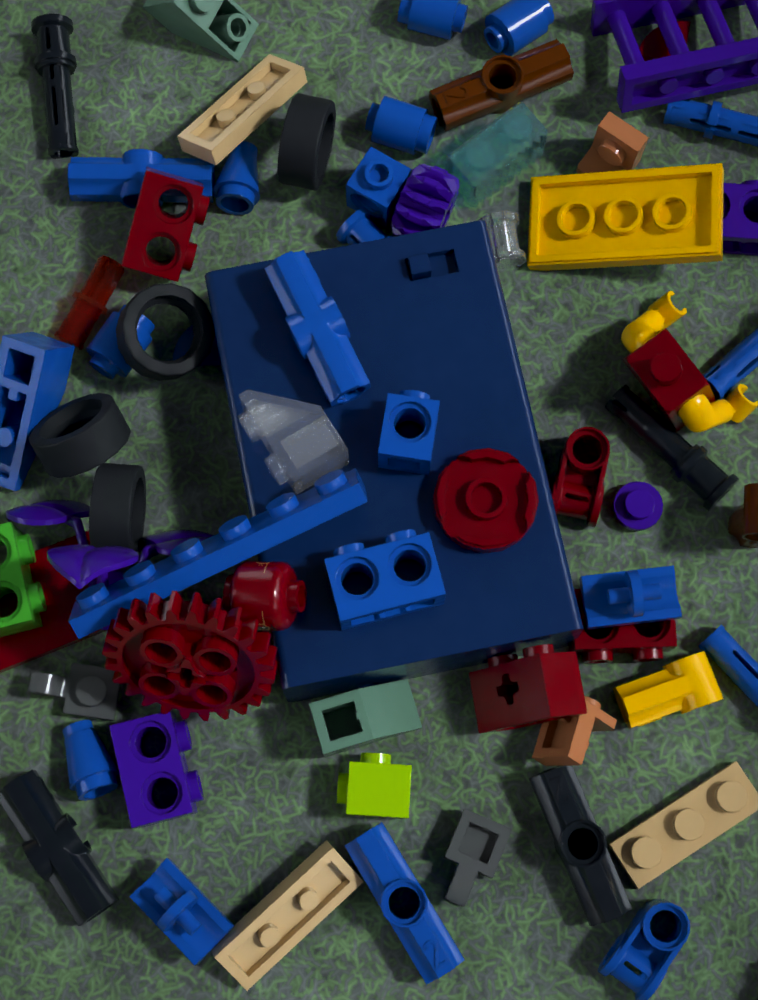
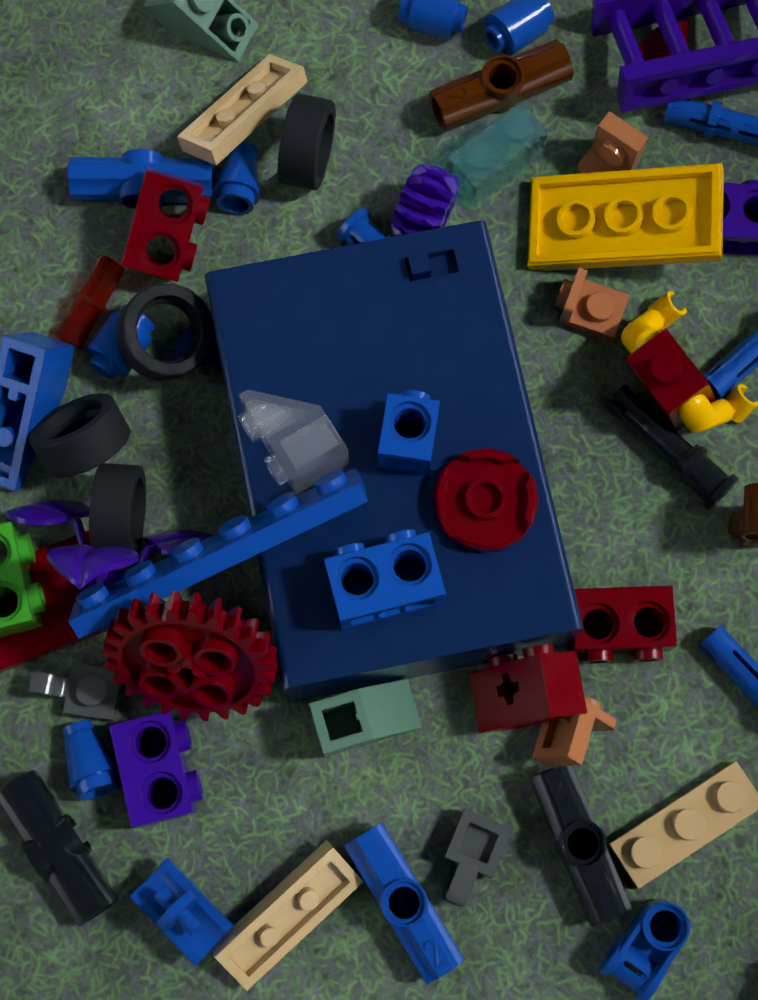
(56, 66): black pin -> none
(265, 592): dark red head -> none
(317, 328): blue piece -> none
(375, 787): lime brick -> none
(377, 186): blue brick -> none
(401, 125): blue brick -> none
(504, 224): clear bush -> none
(579, 486): dark red piece -> none
(591, 306): none -> nougat bracket
(630, 597): blue hips -> none
(637, 506): dark purple plate -> none
(679, 687): yellow piece -> none

